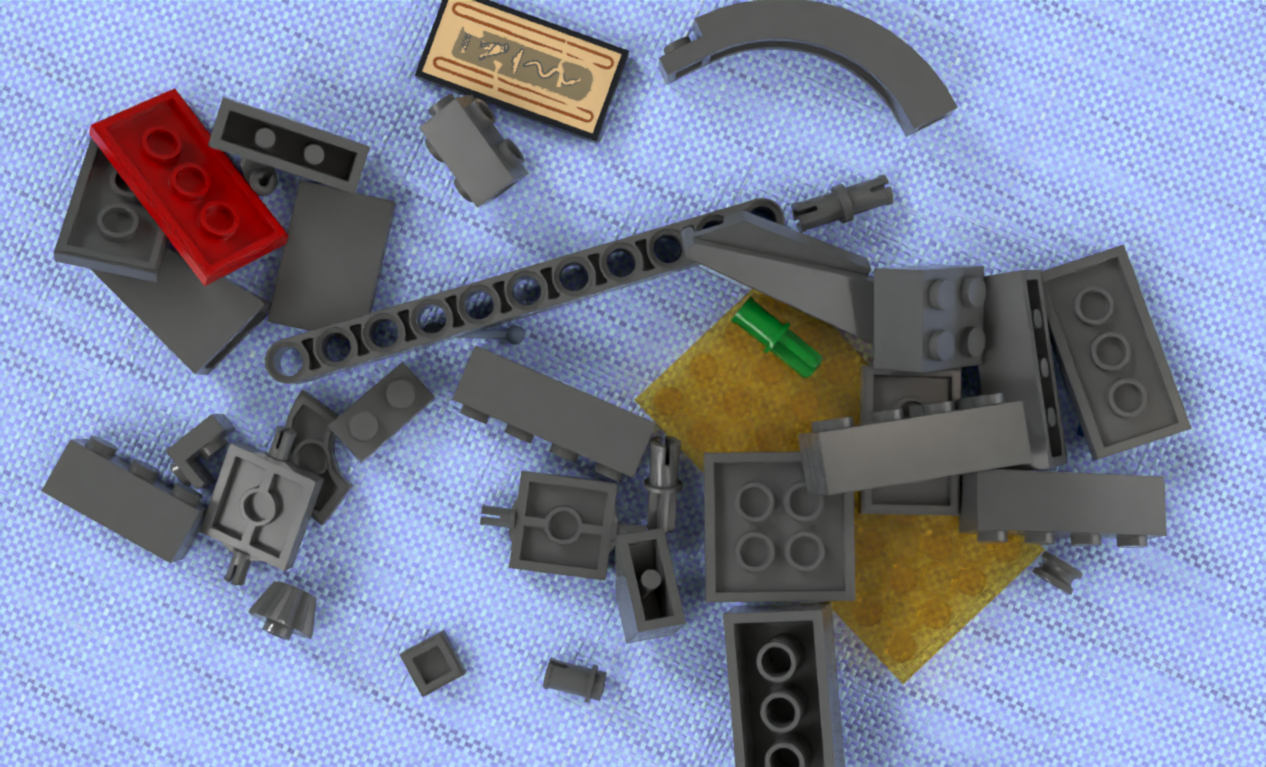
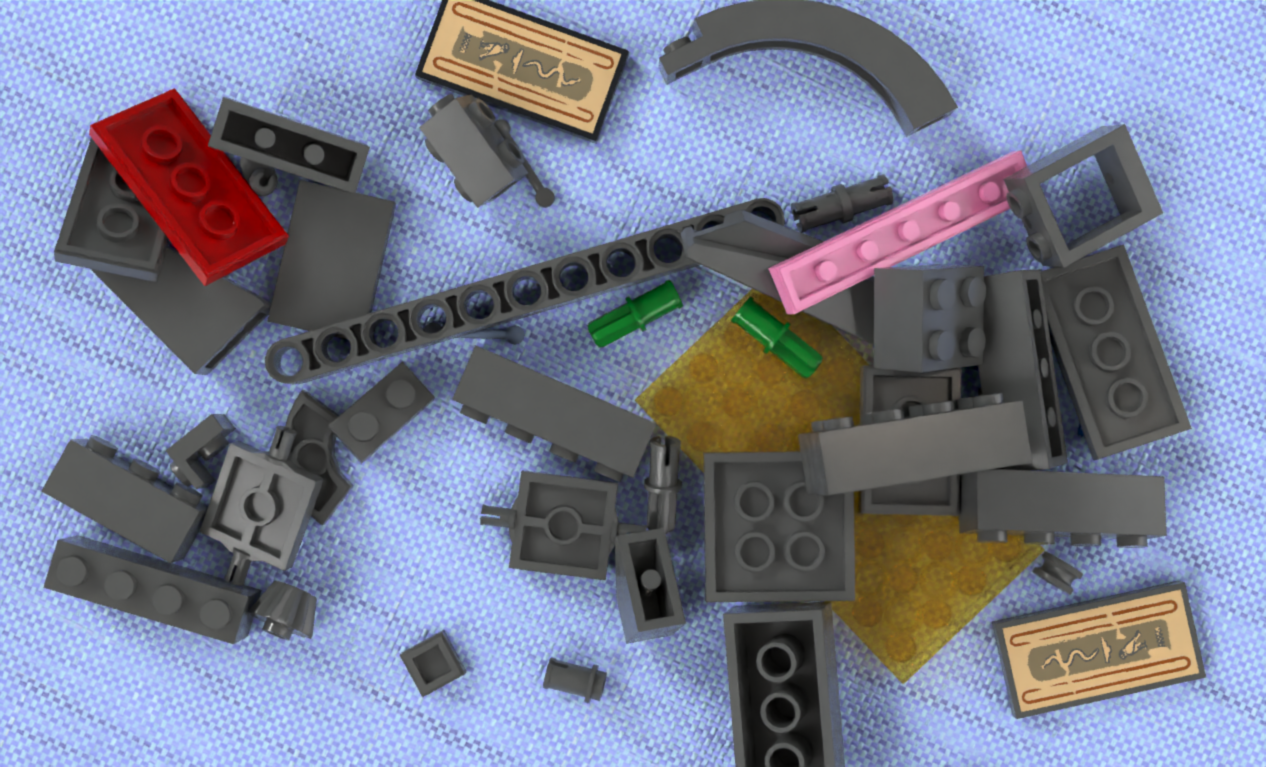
(151, 588): none -> dark grey brick
(544, 196): none -> dark grey hinge
(634, 314): none -> green axle
(895, 235): none -> bright pink tile
(1098, 649): none -> tile
(1125, 181): none -> dark grey window

